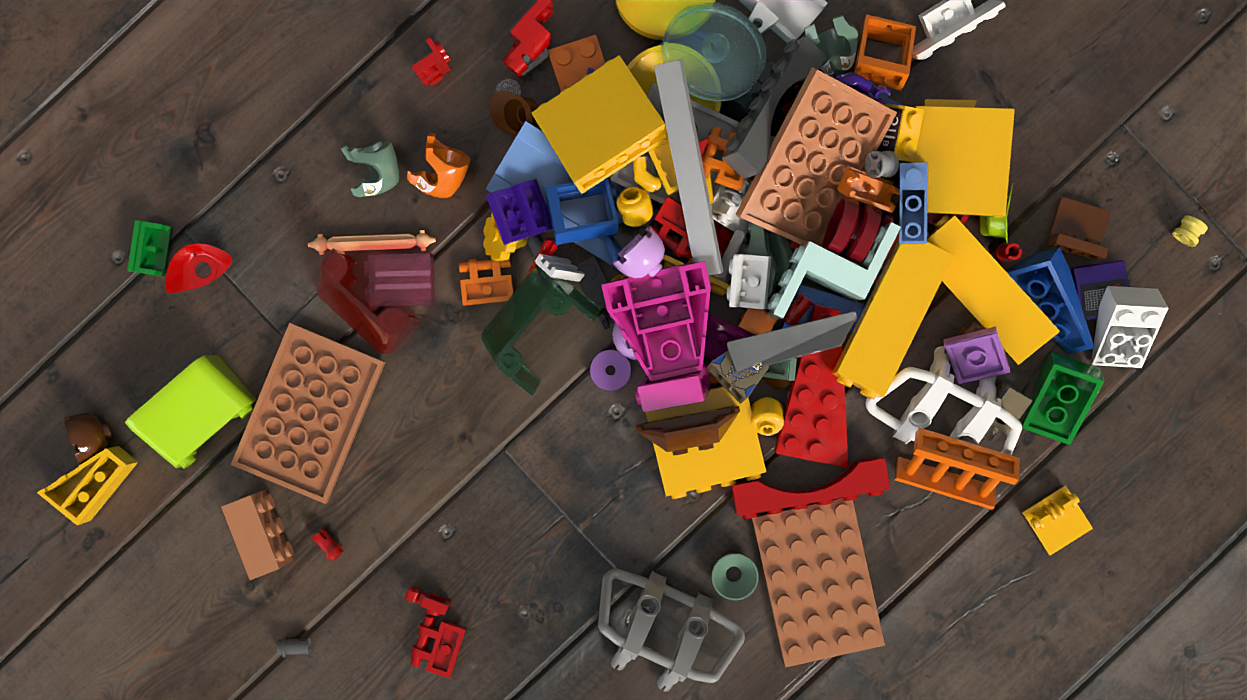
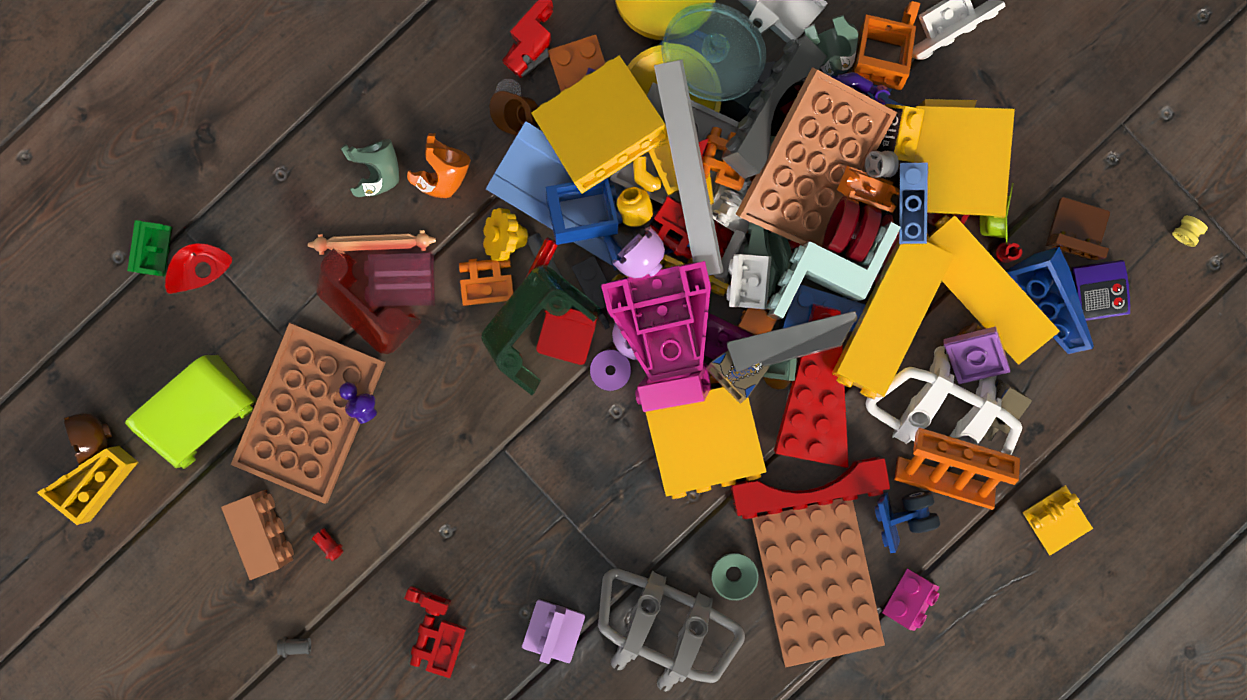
(358, 406): none -> dark purple animal
(434, 66): red bracket -> none
(519, 211): dark purple slope -> none
(553, 632): none -> lavender bracket
(560, 267): white tile -> none
(566, 336): none -> red bracket
(689, 430): reddish brown wedge -> none
(767, 416): yellow head -> none
(797, 310): red pin -> none
(910, 13): none -> orange tile
(911, 600): none -> dark pink bracket
(918, 516): none -> plate
(1062, 397): green slope -> none
(1127, 326): white slope -> none

